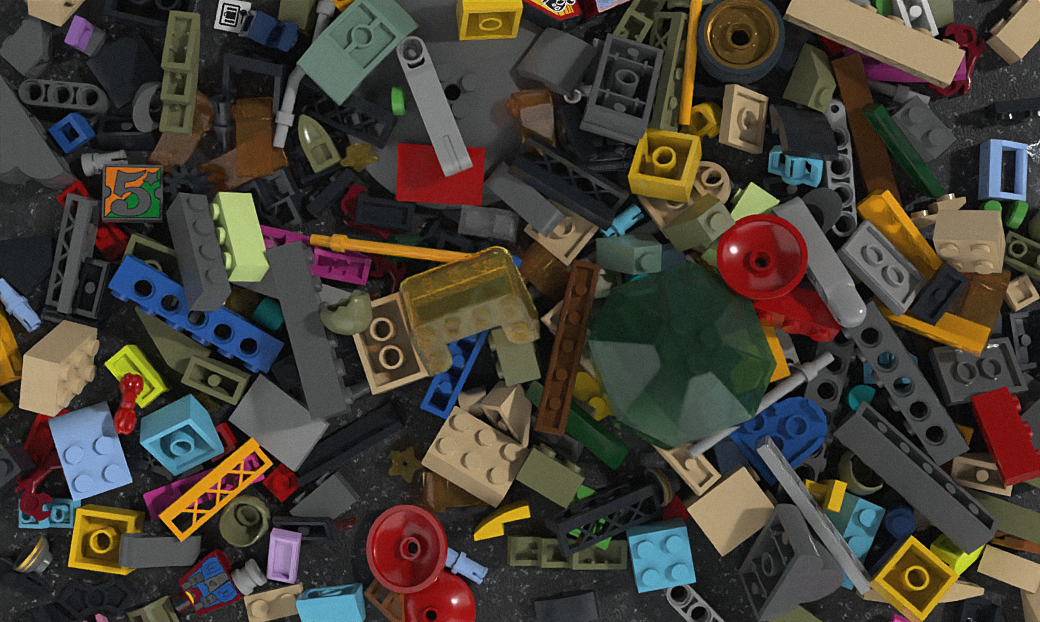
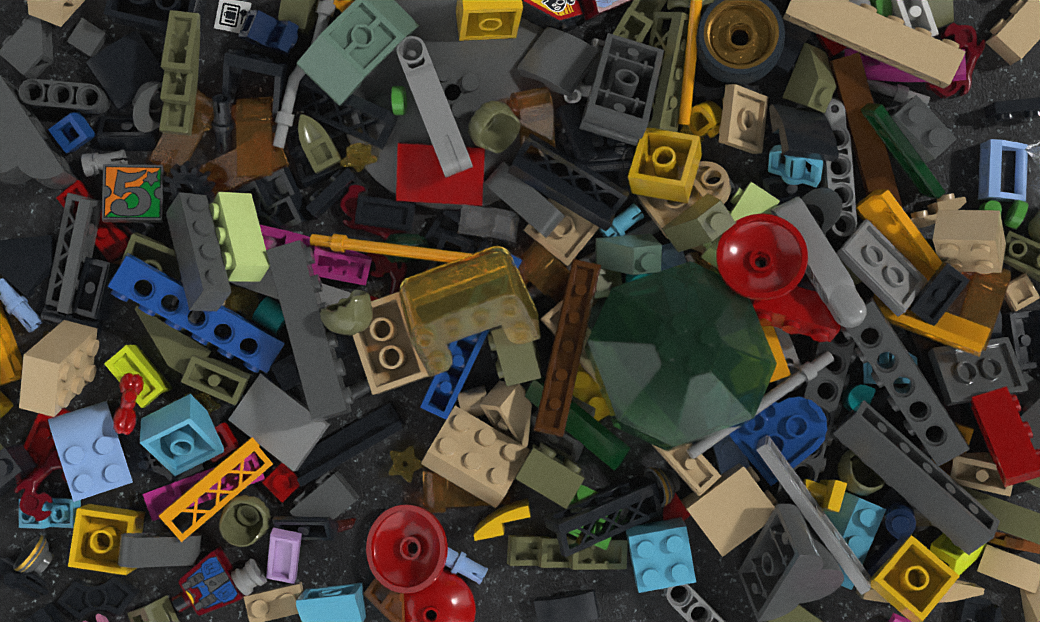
(79, 33): medium lavender tile -> none
(494, 126): none -> olive hair

